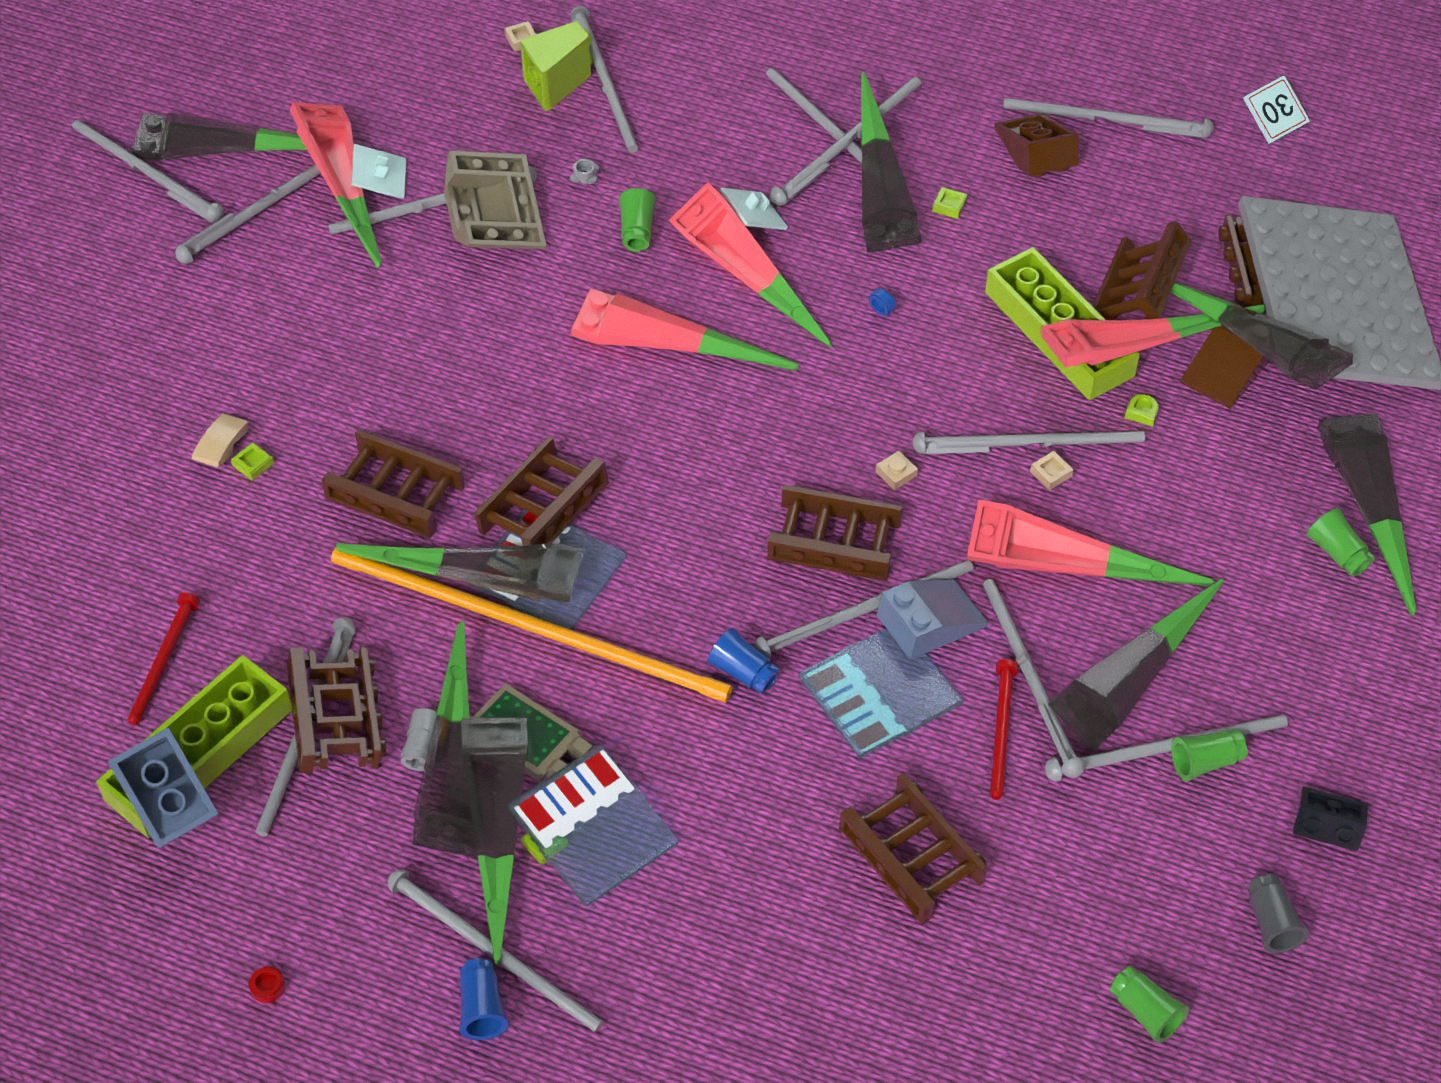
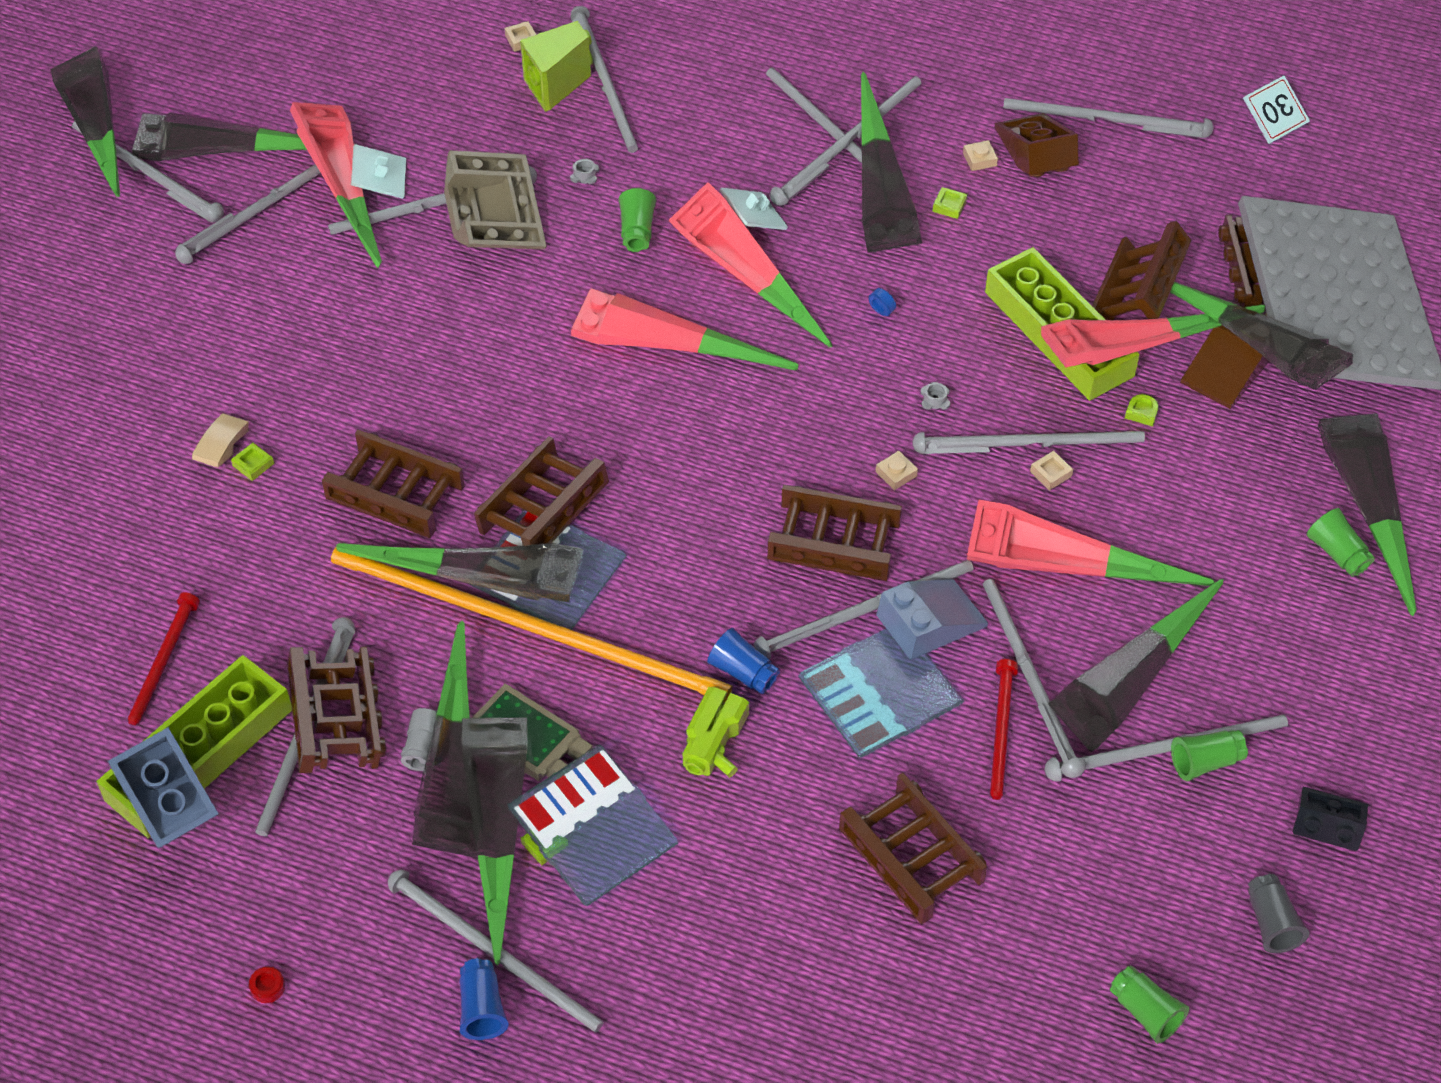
(86, 92): none -> clear smoke plate
(710, 731): none -> lime piece
(935, 396): none -> light grey plate
(980, 155): none -> tan plate

